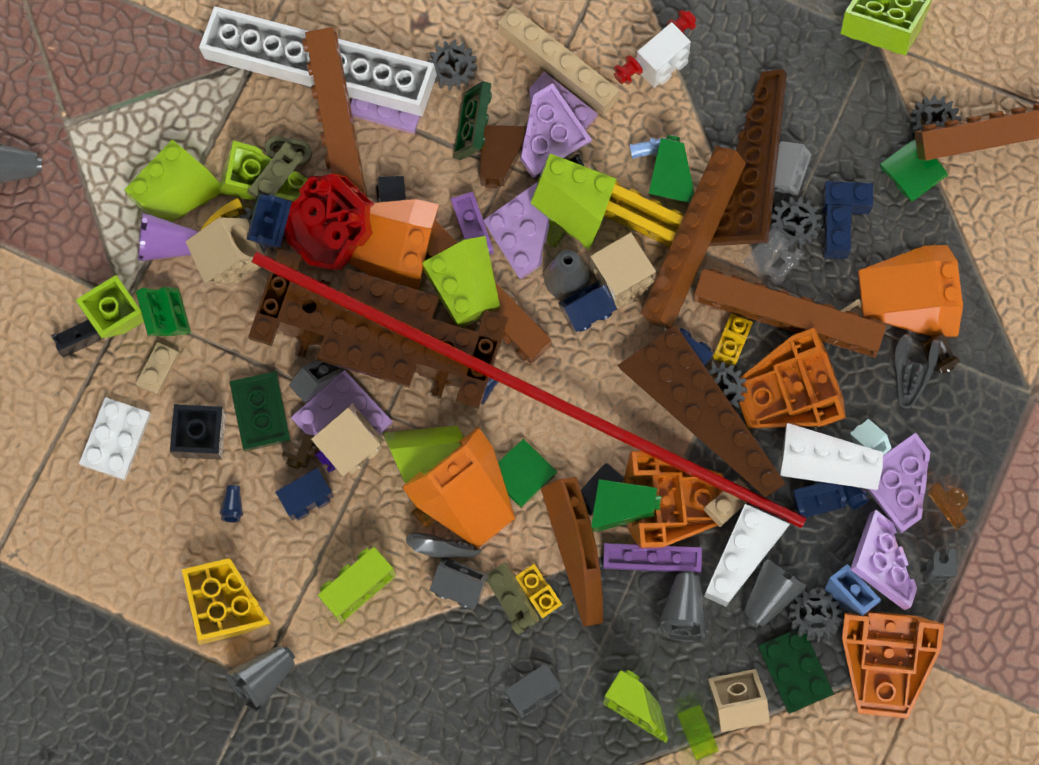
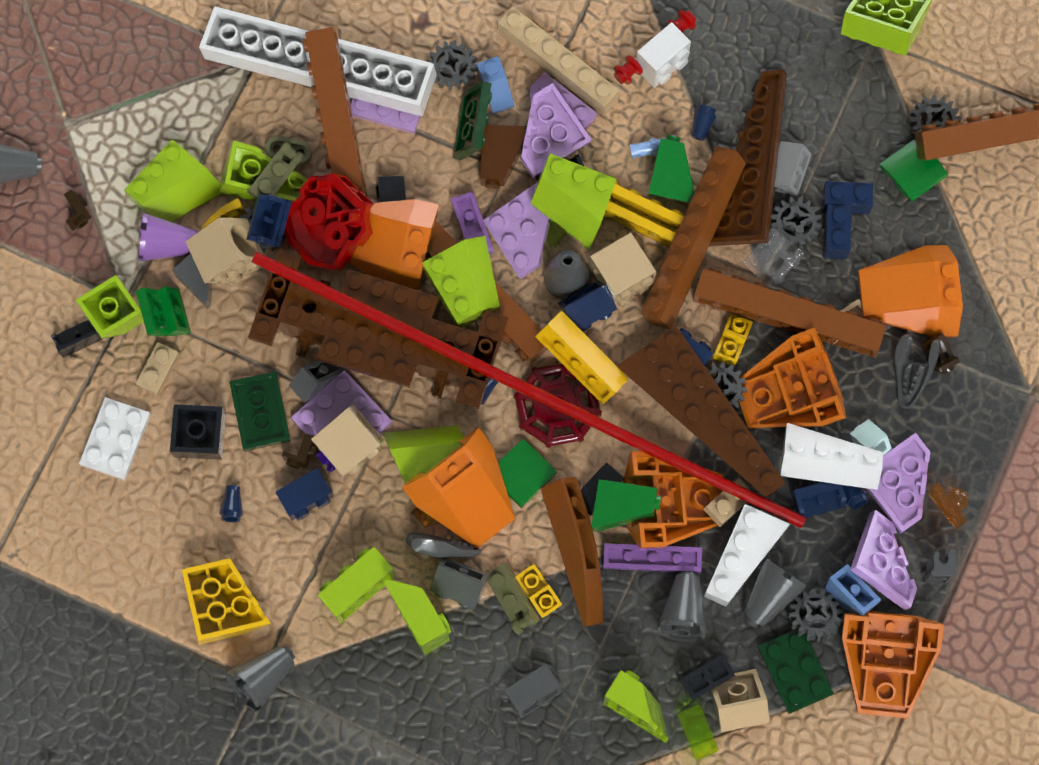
(81, 216): none -> dark brown bracket
(191, 278): none -> dark grey slope
(420, 616): none -> lime wedge
(493, 72): none -> medium blue slope
(549, 416): none -> dark red plate
(582, 357): none -> yellow brick
(702, 121): none -> dark blue cone
(706, 675): none -> black hinge

